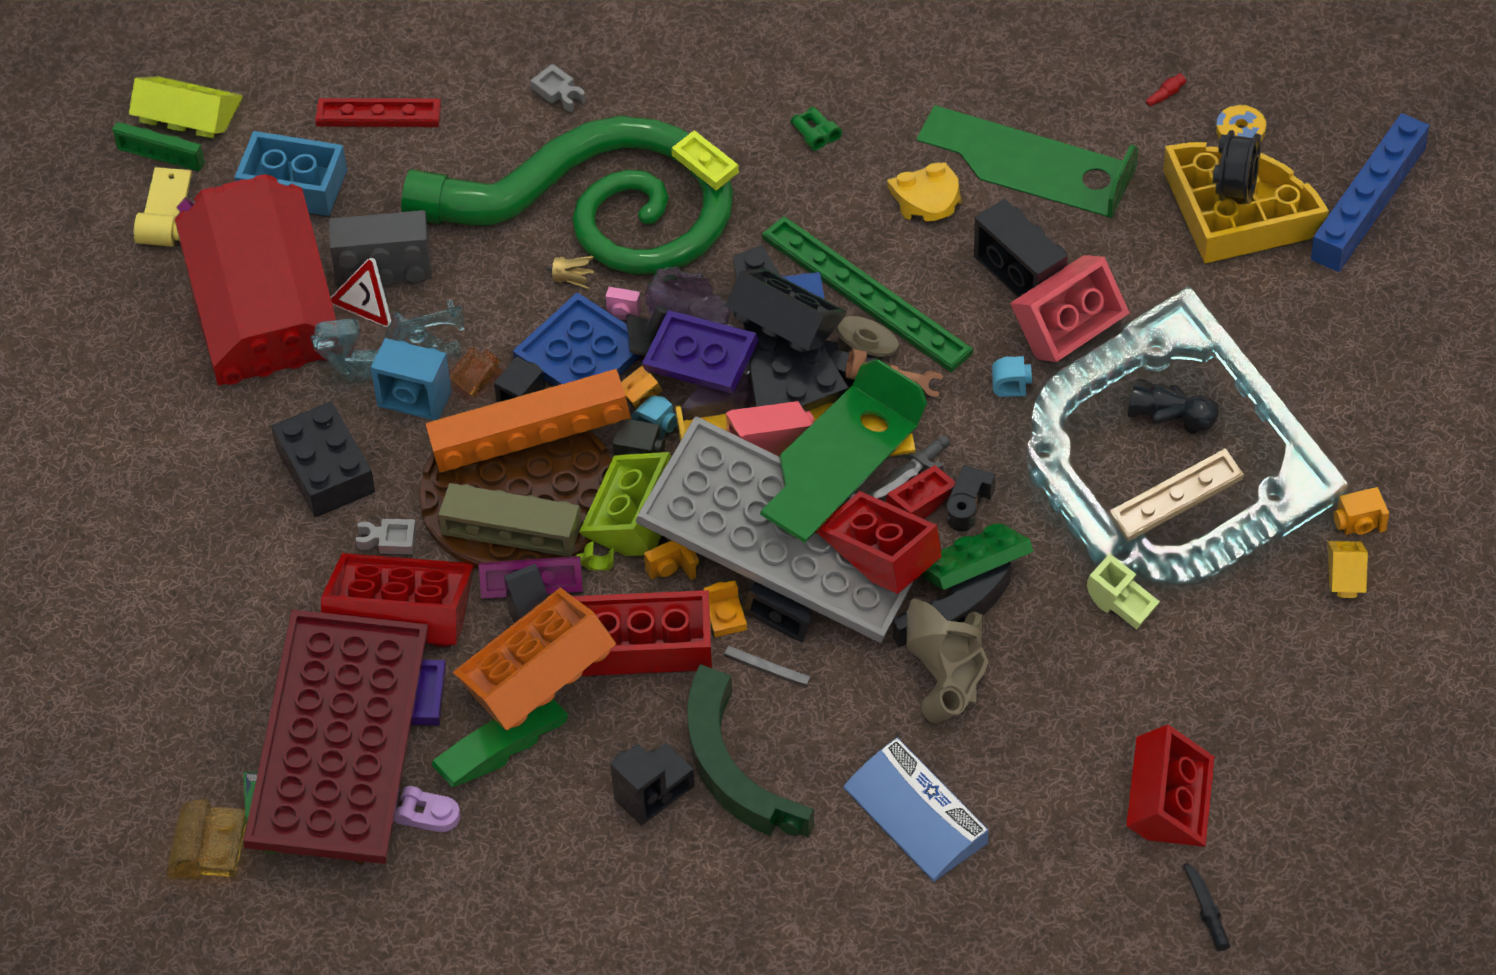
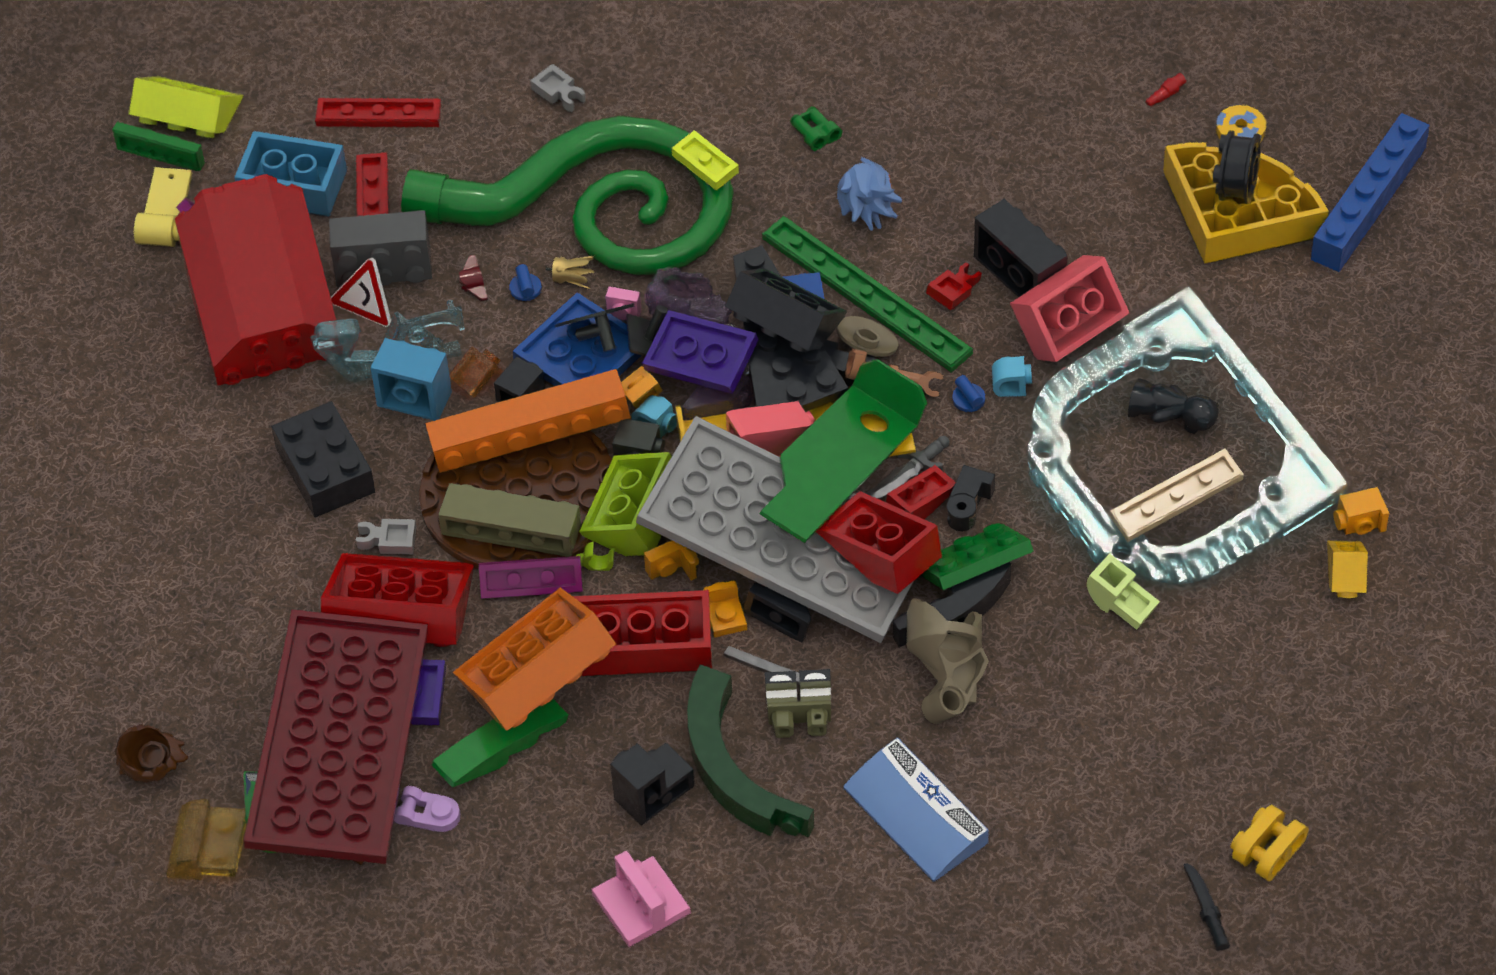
(148, 753): none -> reddish brown hair
(372, 184): none -> red tile
(472, 279): none -> dark red piece
(524, 591): black slope -> none
(525, 285): none -> blue plate
(601, 328): none -> pearl dark grey shield
(640, 898): none -> bright pink bracket
(812, 708): none -> olive hips
(867, 193): none -> medium blue hair
(926, 192): yellow slope -> none
(953, 288): none -> red plate
(967, 396): none -> blue plate
(1030, 161): green piece -> none
(1170, 788): red slope -> none
(1263, 827): none -> yellow brick

